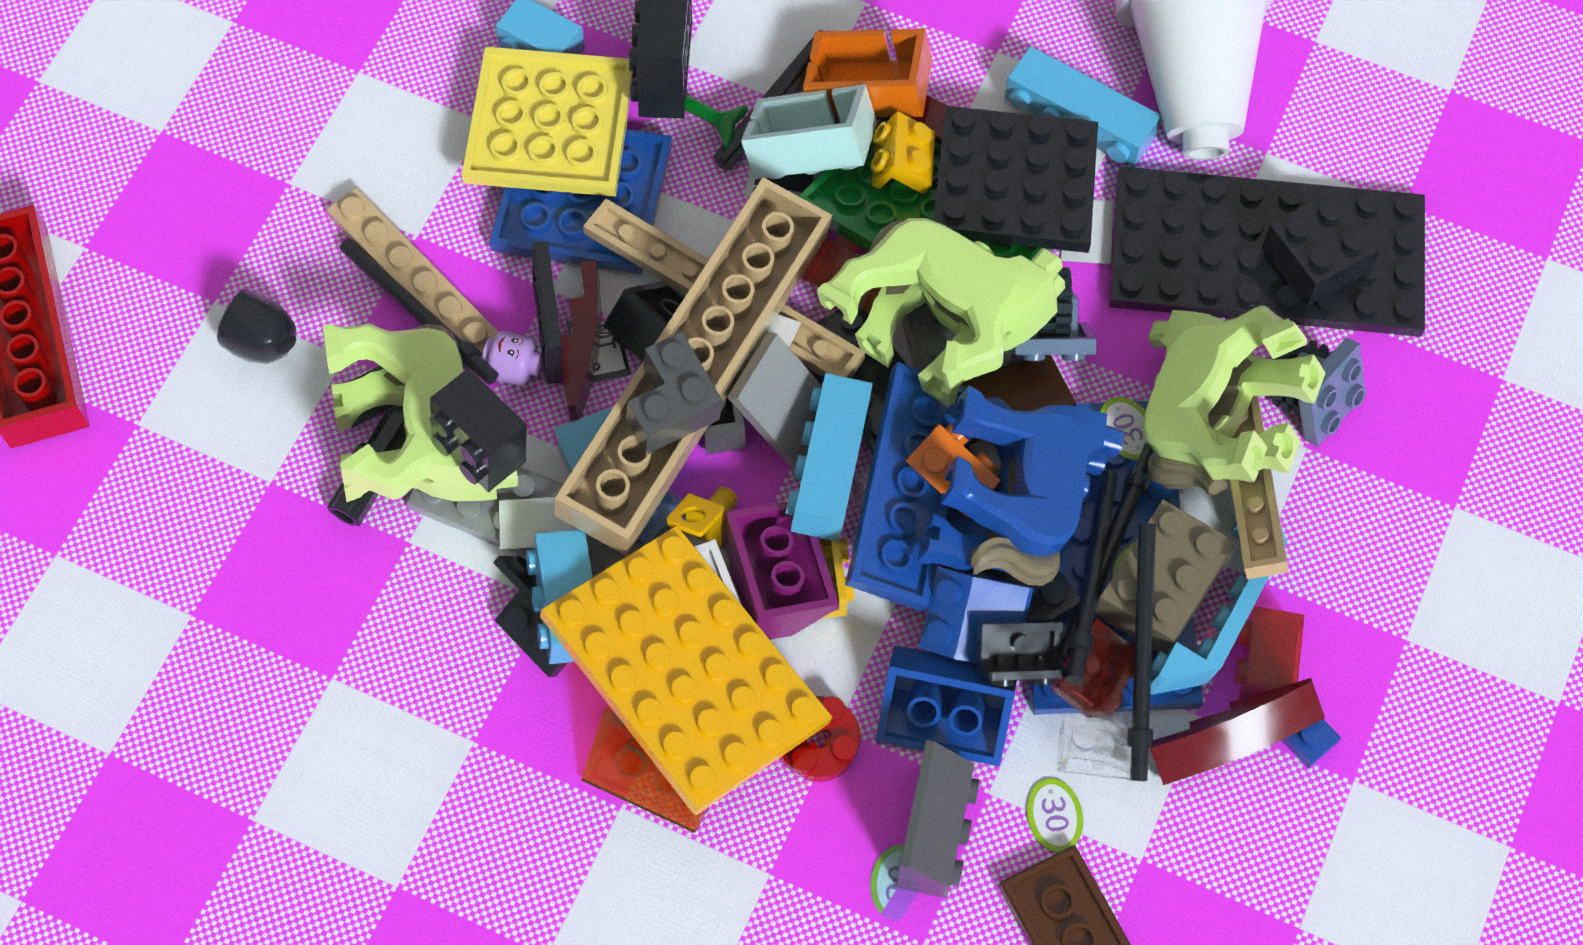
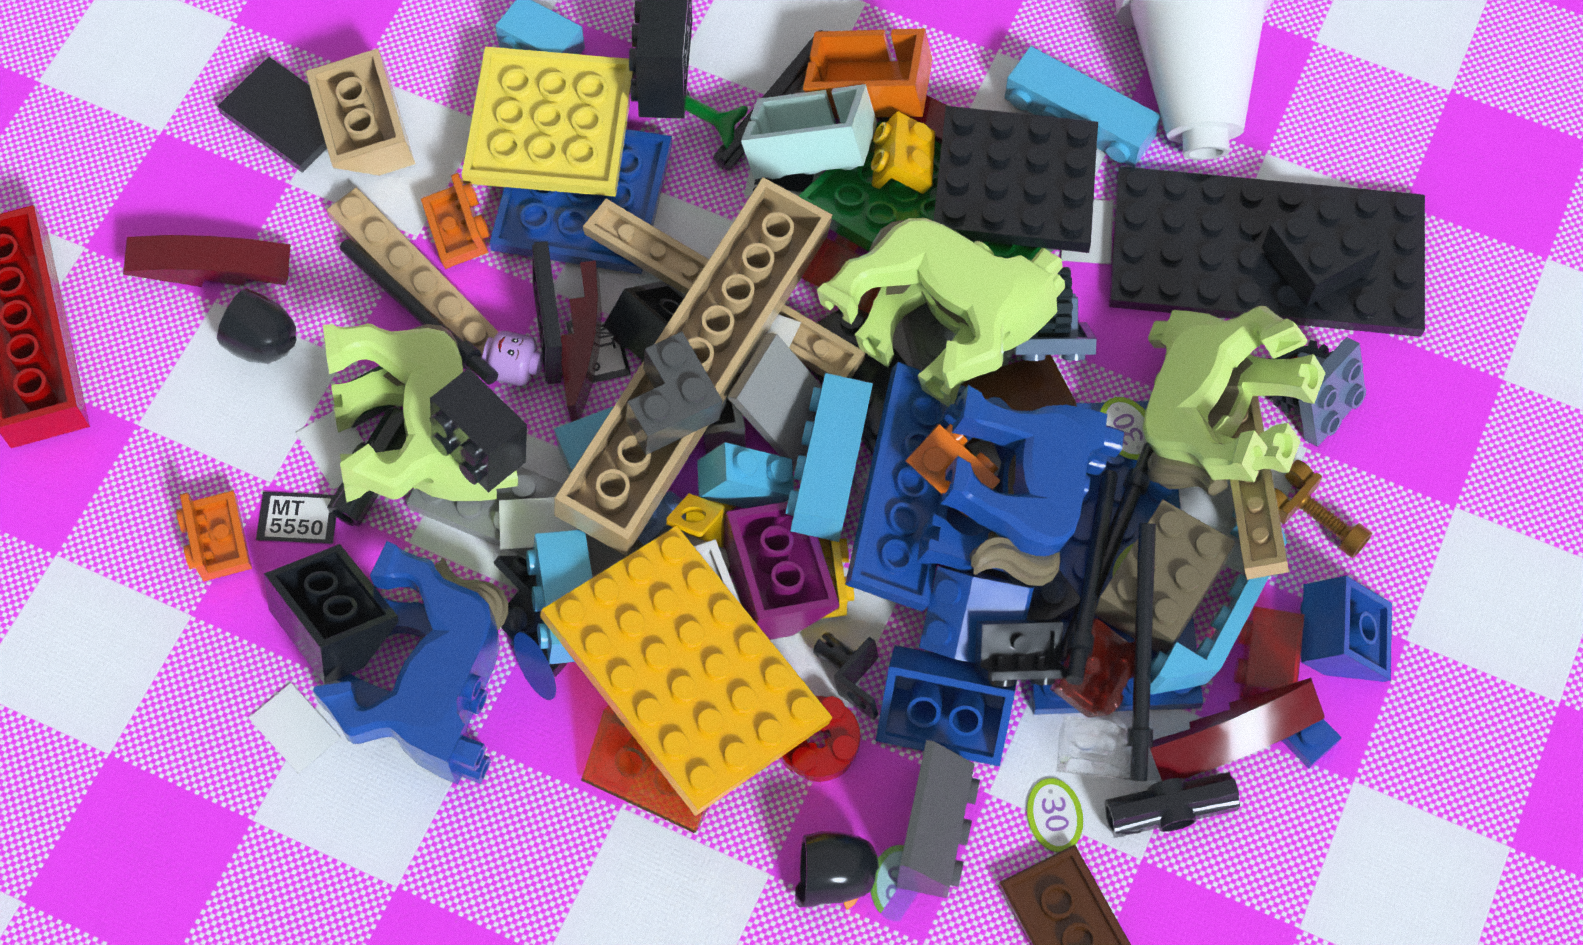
(209, 258): none -> dark red slope
(214, 535): none -> orange bracket
(278, 113): none -> black tile
(294, 728): none -> white sticker
(296, 518): none -> sticker
(327, 444): none -> white sticker
(330, 611): none -> black slope
(360, 115): none -> tan slope
(440, 678): none -> blue piece
(454, 223): none -> orange bracket
(534, 666): none -> blue sticker
(744, 476): none -> medium azure brick
(835, 869): none -> black piece
(850, 667): none -> black bracket
(1172, 804): none -> black piece
(1303, 478): none -> pearl gold bar
(1346, 630): none -> blue slope

